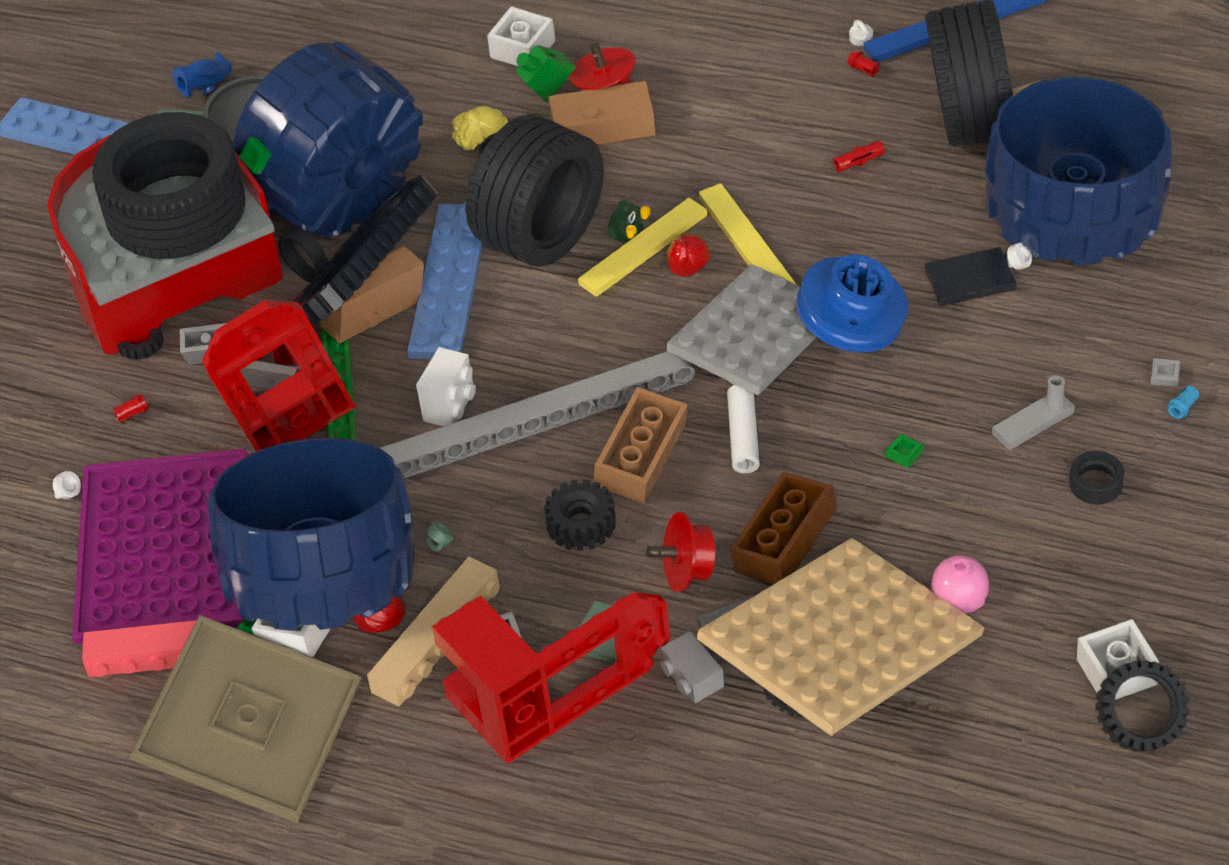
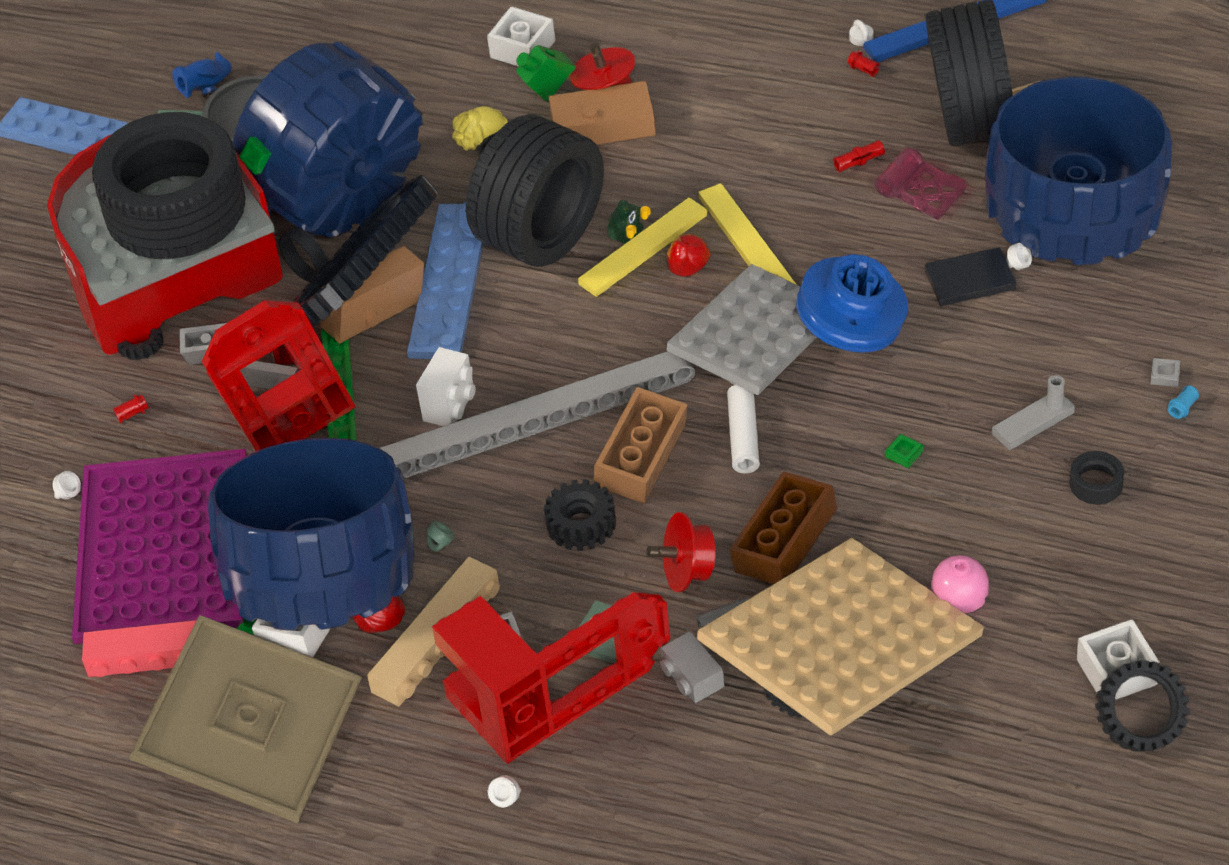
(503, 791): none -> white tile
(904, 172): none -> clear pink piece

